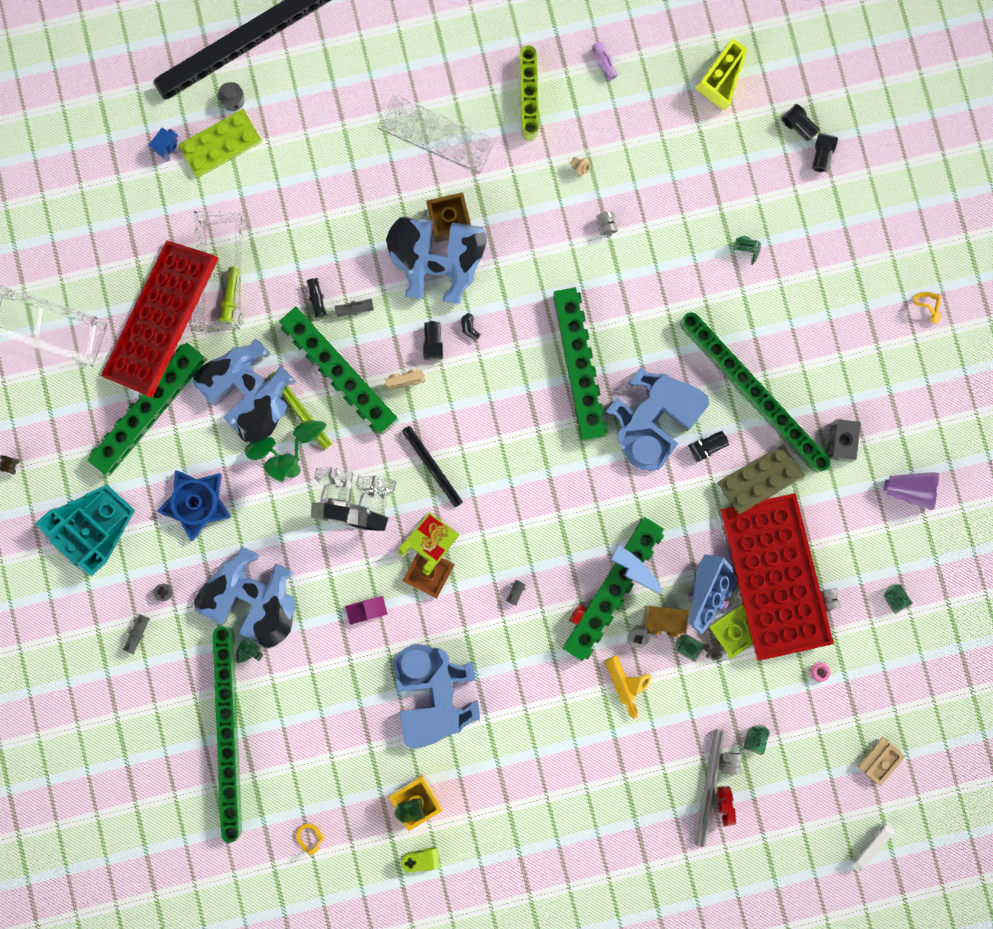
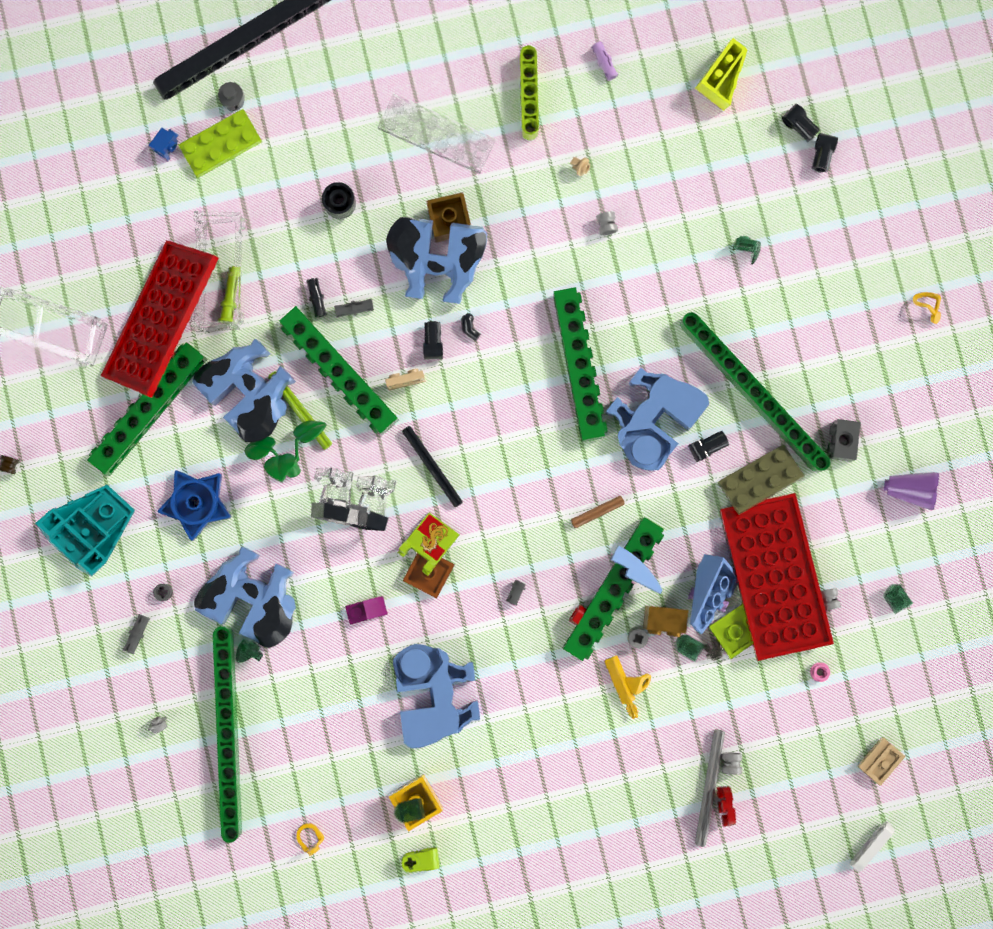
(157, 724): none -> light grey plate
(334, 191): none -> black piece
(597, 511): none -> medium nougat axle
(757, 739): clear green plate -> none

